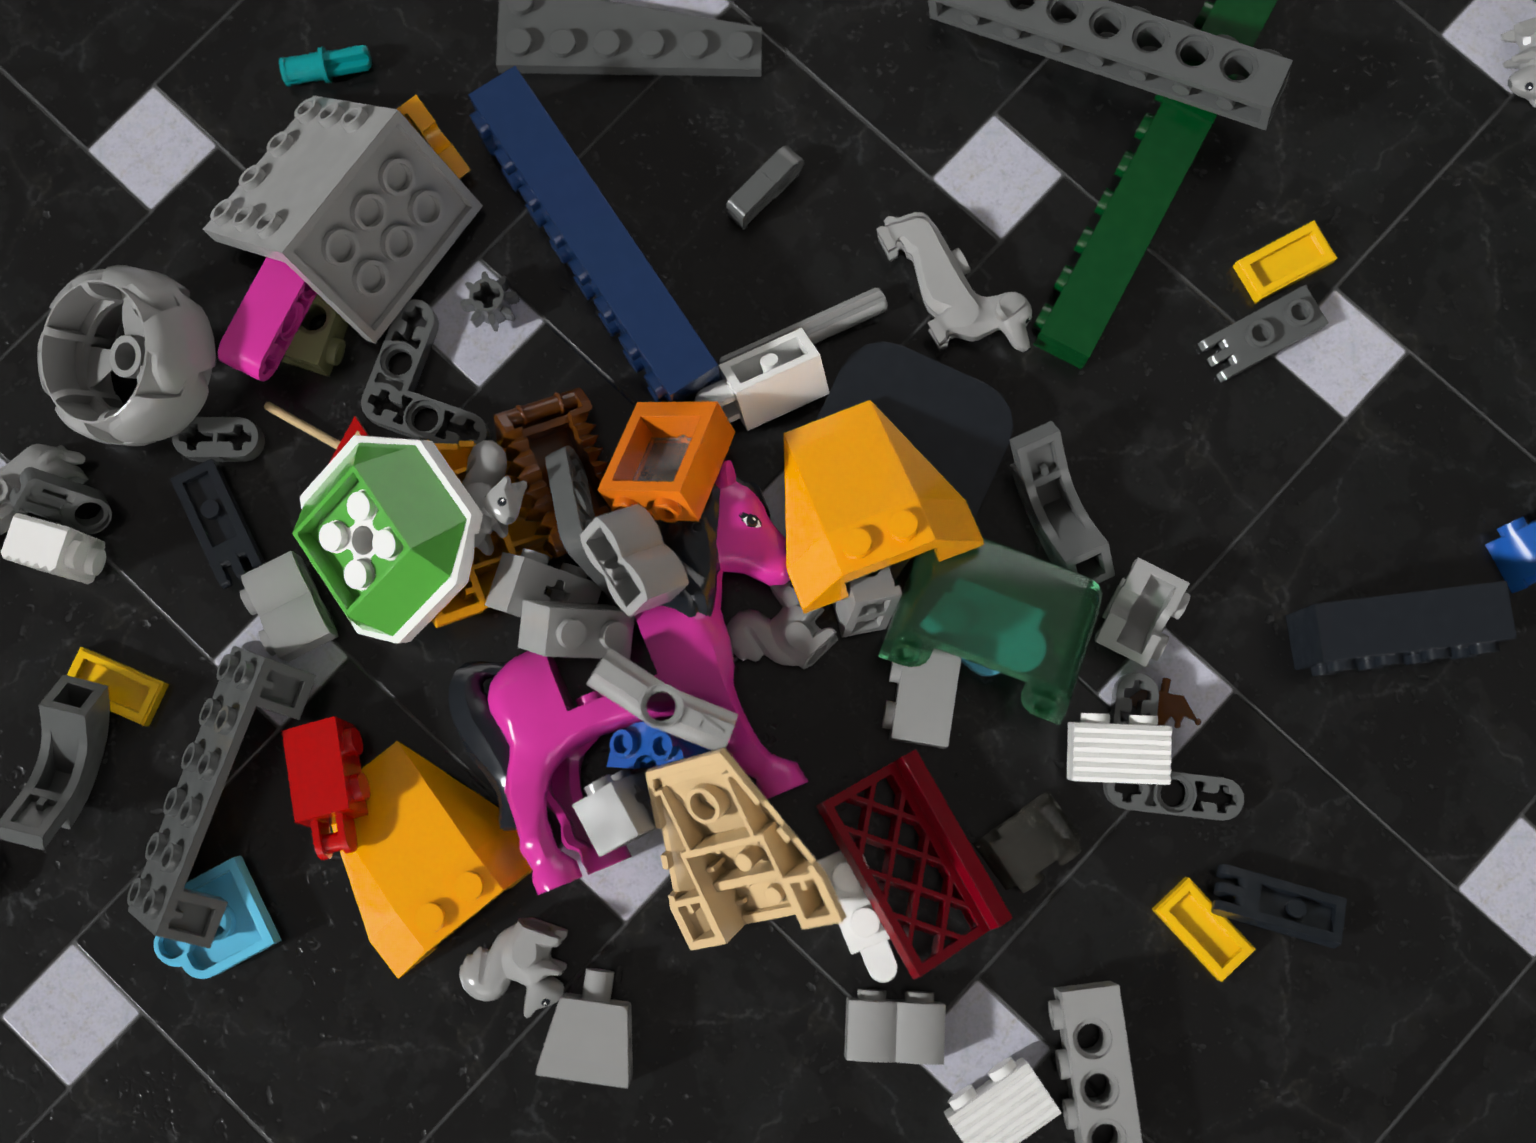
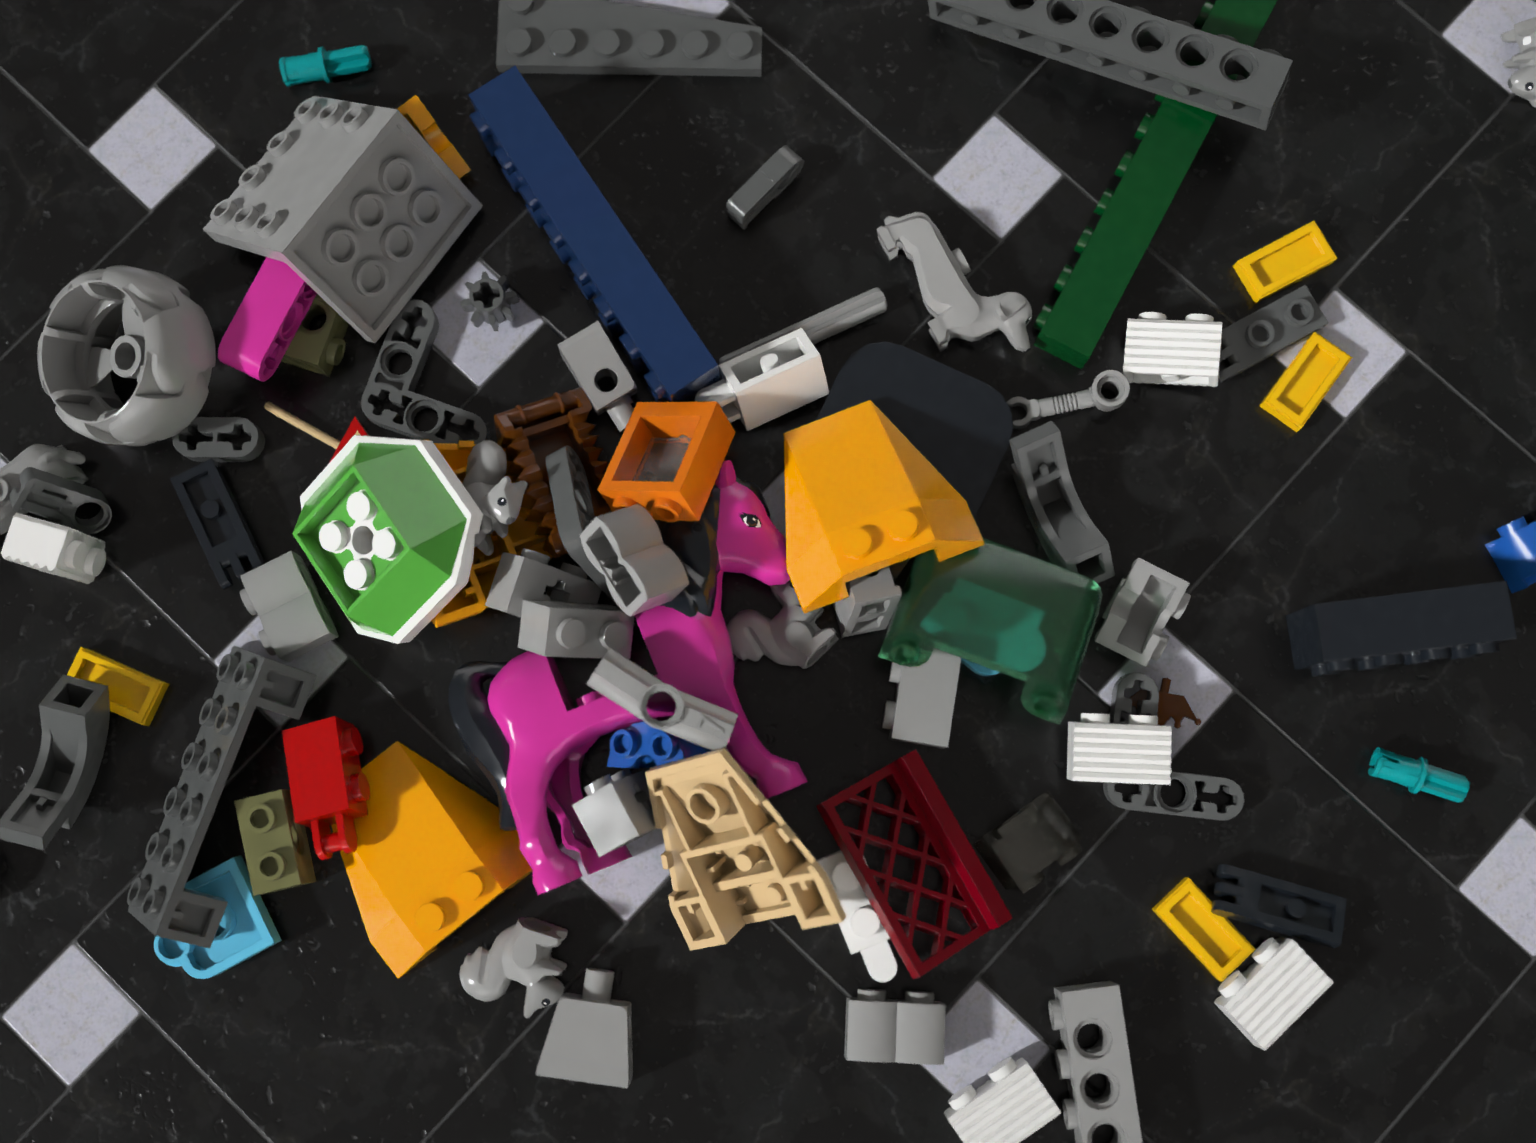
(273, 843): none -> olive brick
(593, 357): none -> light grey torso
(1092, 397): none -> light grey brick
(1173, 350): none -> white brick
(1272, 991): none -> white brick
(1305, 381): none -> yellow tile
(1418, 775): none -> teal axle

